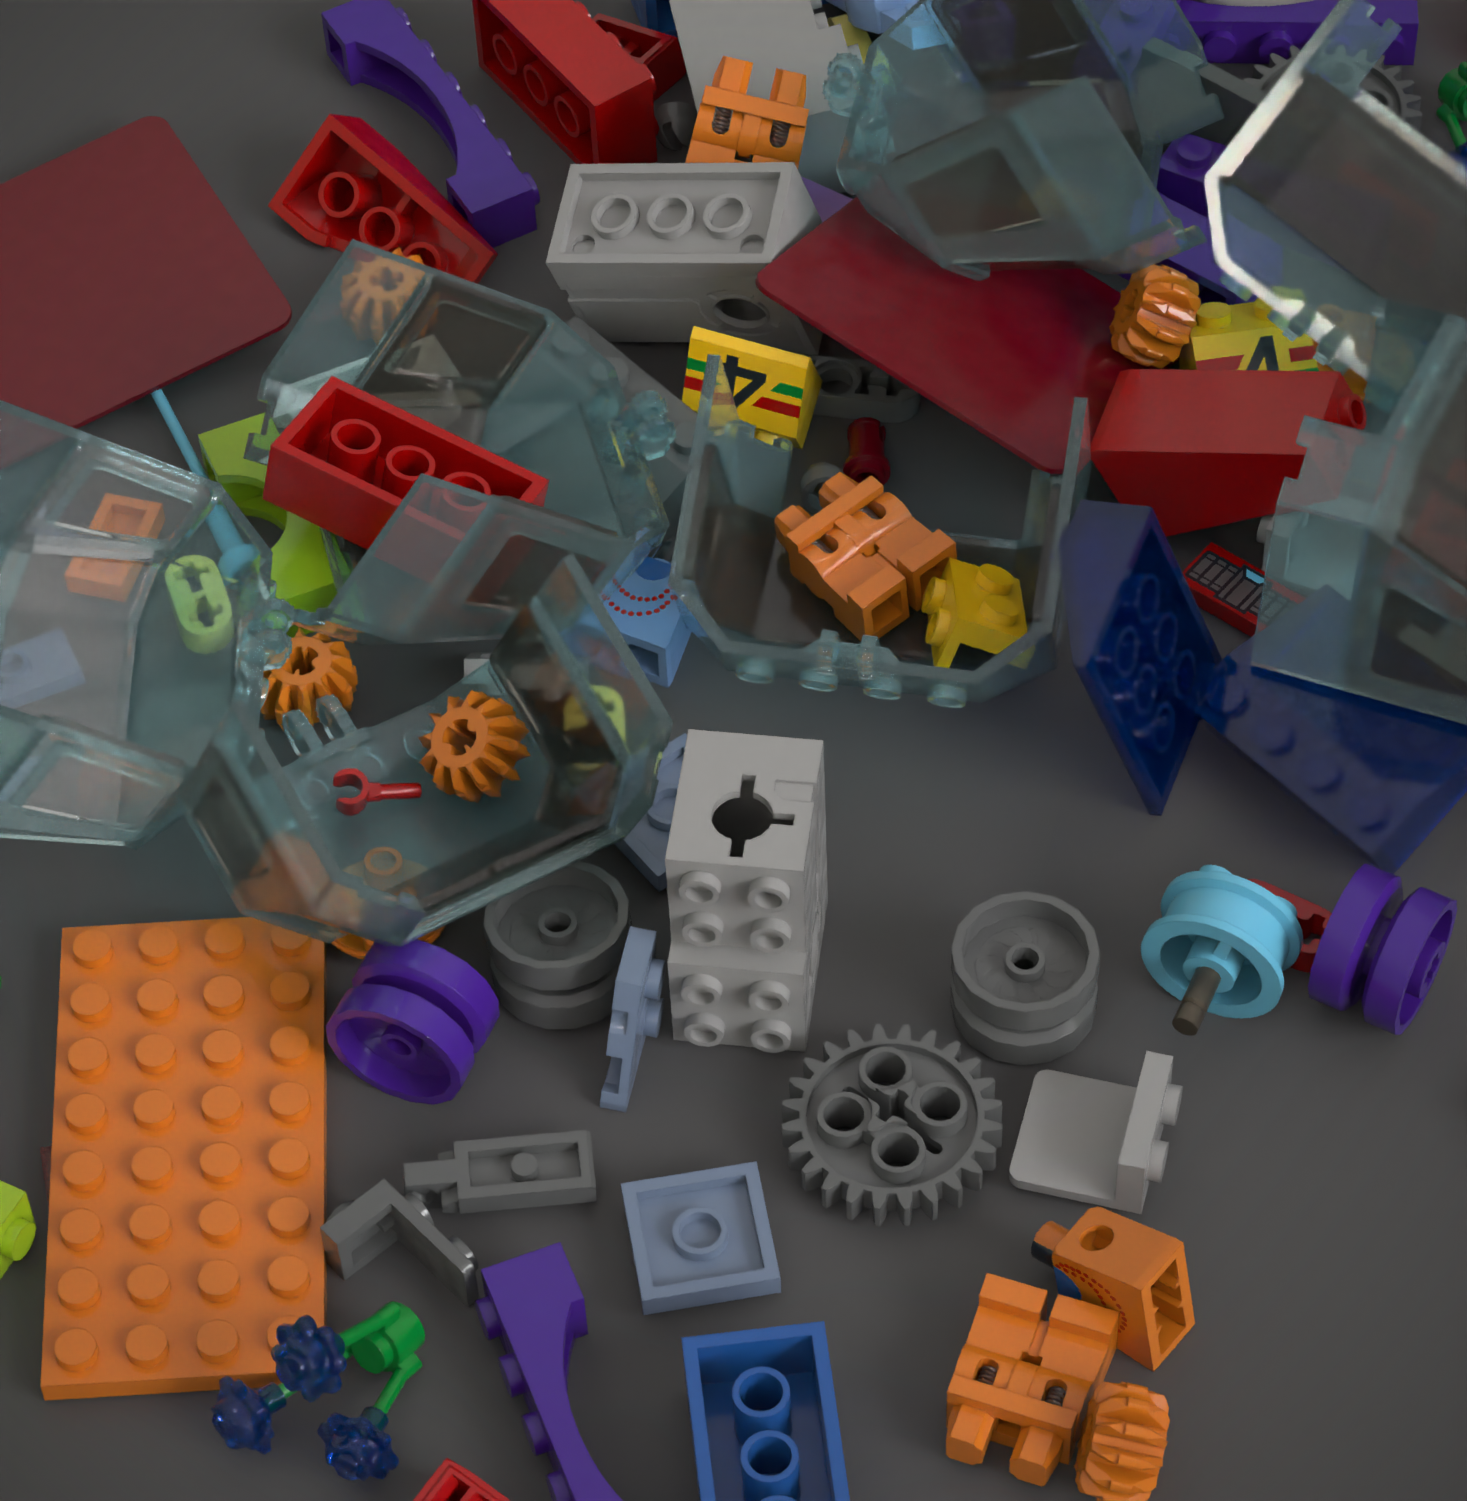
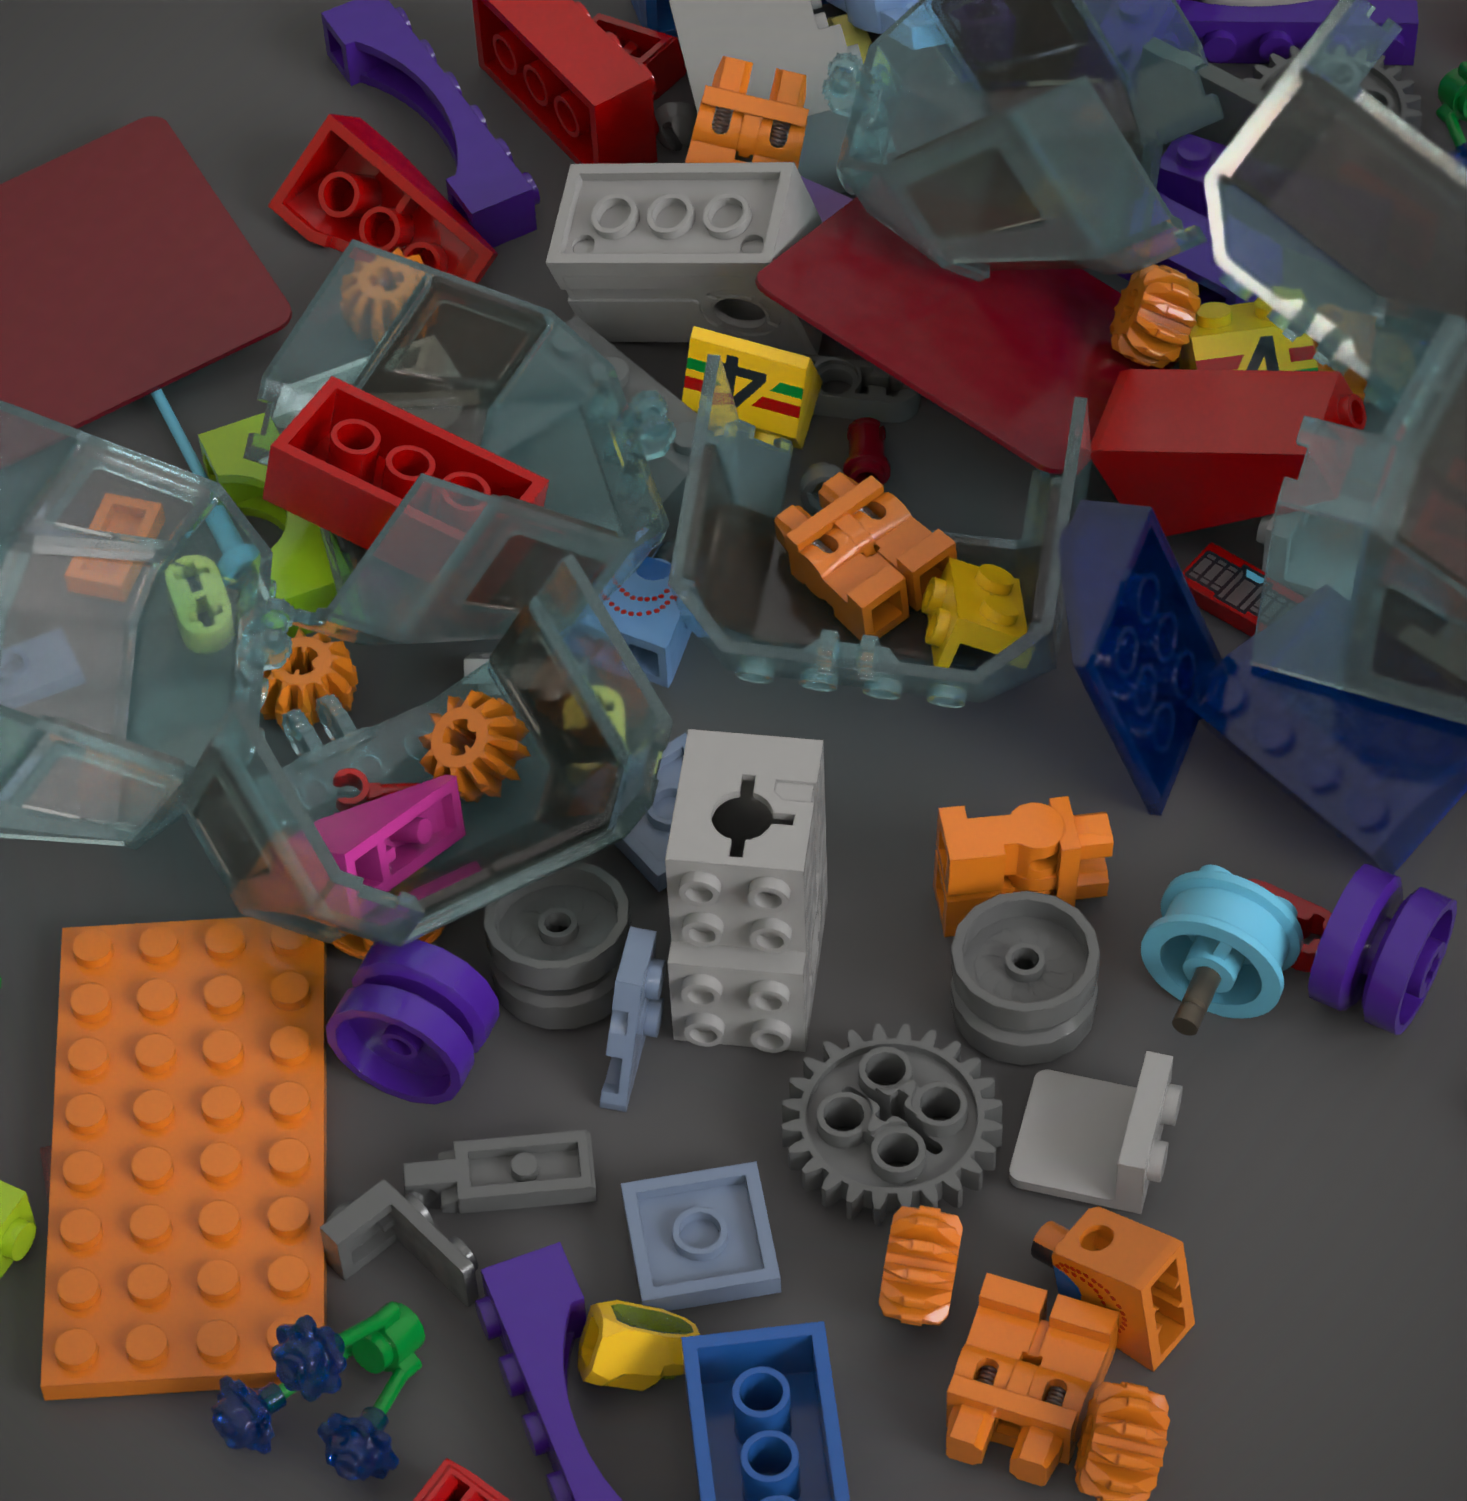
(396, 832): none -> dark pink slope
(632, 1345): none -> yellow rock
(920, 1265): none -> orange gear
(1028, 850): none -> orange hips

